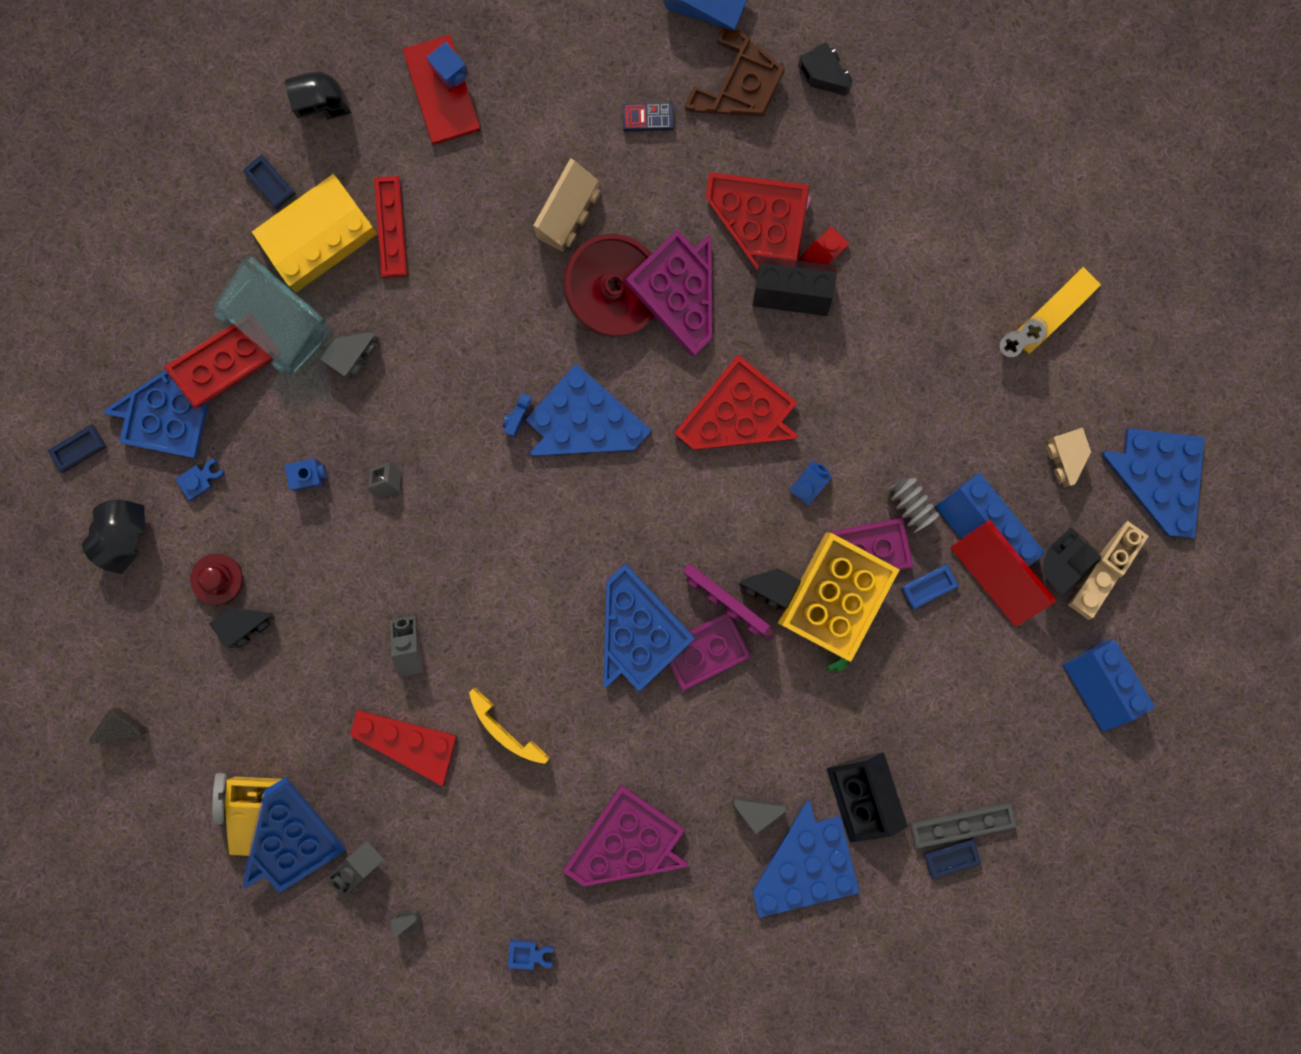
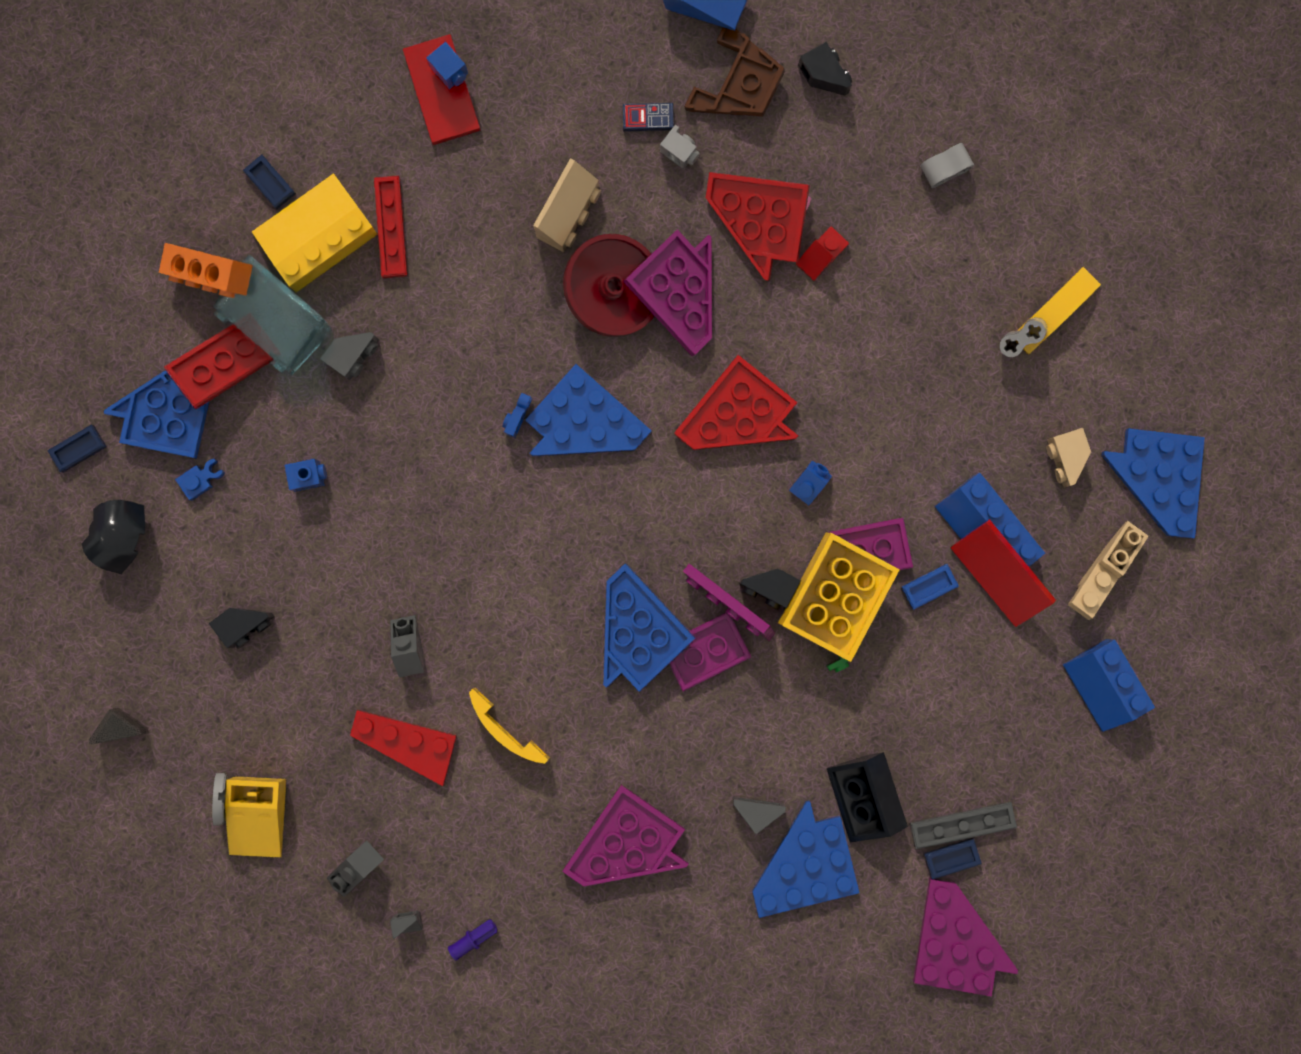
(205, 270): none -> orange brick
(216, 579): dark red plate -> none
(288, 839): blue wing -> none
(315, 94): black brick -> none
(384, 480): dark grey slope -> none
(472, 939): none -> dark purple axle
(524, 955): blue plate -> none
(679, 148): none -> light grey brick
(794, 285): black slope -> none
(913, 503): light grey piece -> none
(947, 165): none -> light grey axle
(956, 944): none -> magenta wing
(1068, 560): black brick -> none

